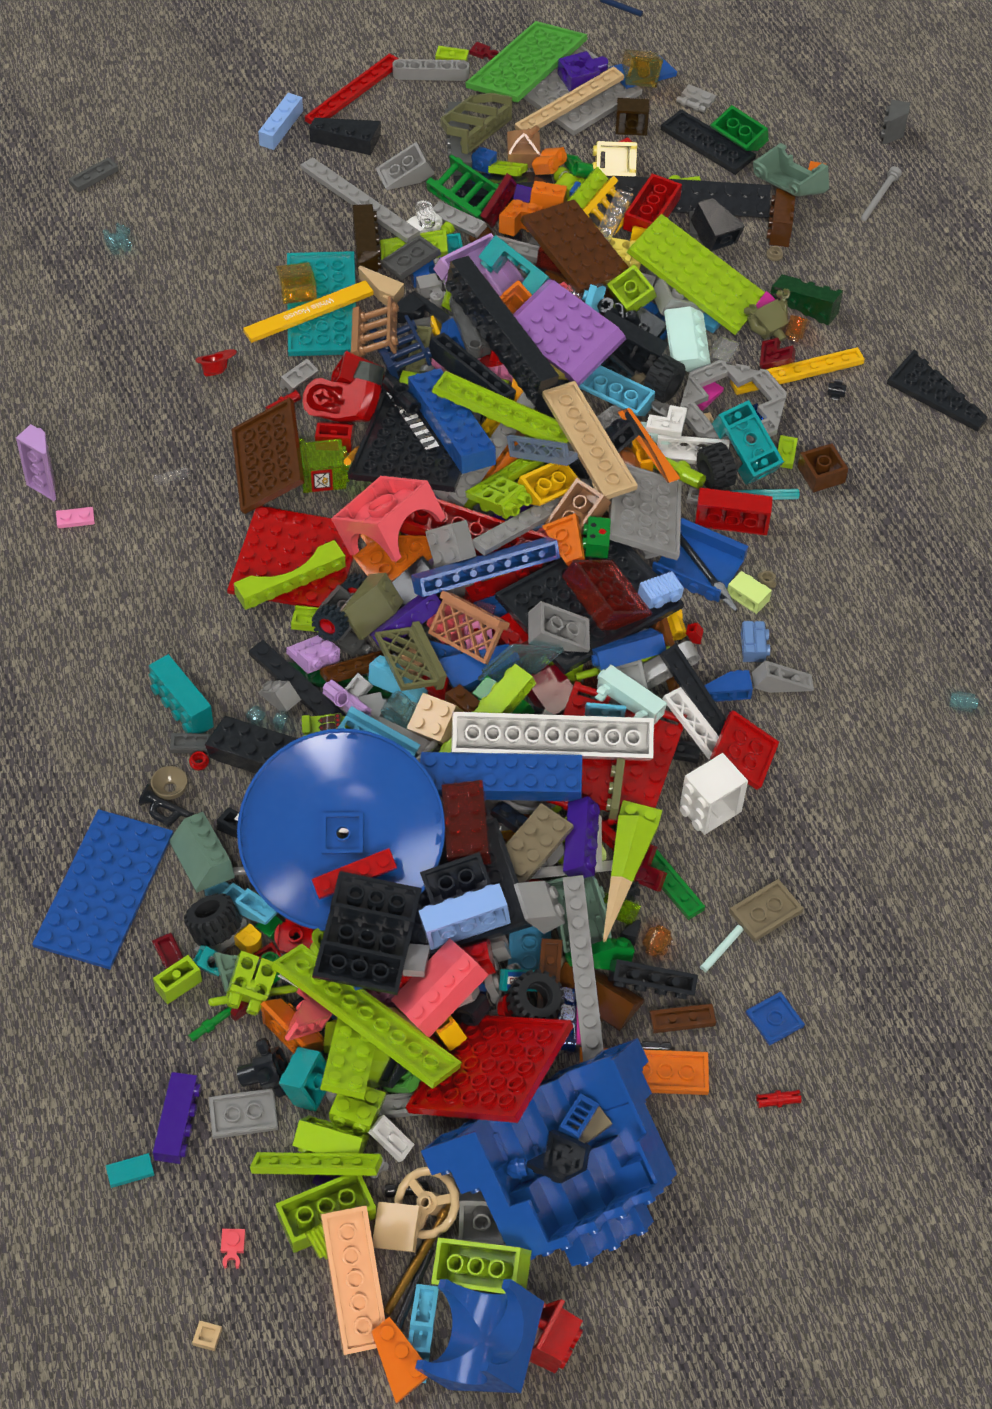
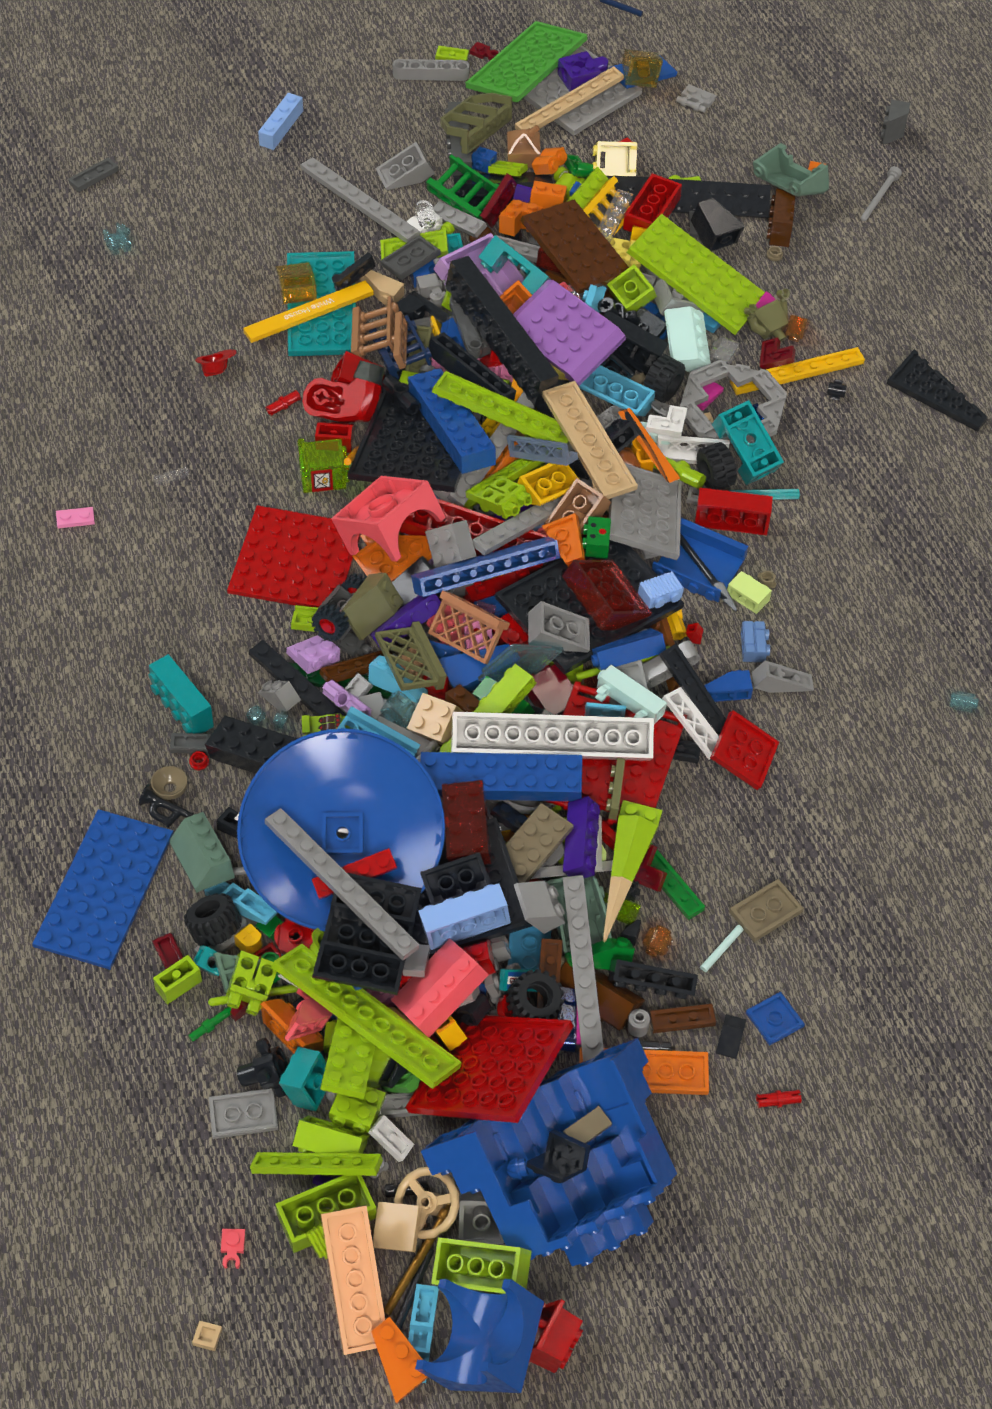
(36, 461): lavender slope -> none
(129, 1170): teal tile -> none
(176, 1118): dark purple brick -> none
(256, 590): lime arch -> none
(267, 456): reddish brown plate -> none
(298, 375): light grey hinge -> none
(342, 884): none -> light grey plate
(346, 134): black wedge -> none
(353, 89): red plate -> none
(353, 272): none -> black plate
(366, 237): dark brown brick -> none
(400, 340): none -> medium nougat tile
(418, 428): sticker -> none
(570, 1131): blue slope -> none
(632, 116): dark brown brick -> none
(638, 1023): none -> light grey brick
(707, 141): black plate -> none
(713, 794): white container -> none
(731, 1036): none -> black slope
(741, 129): green slope -> none
(787, 450): lime plate -> none
(809, 299): dark green wedge -> none
(822, 467): reddish brown brick -> none

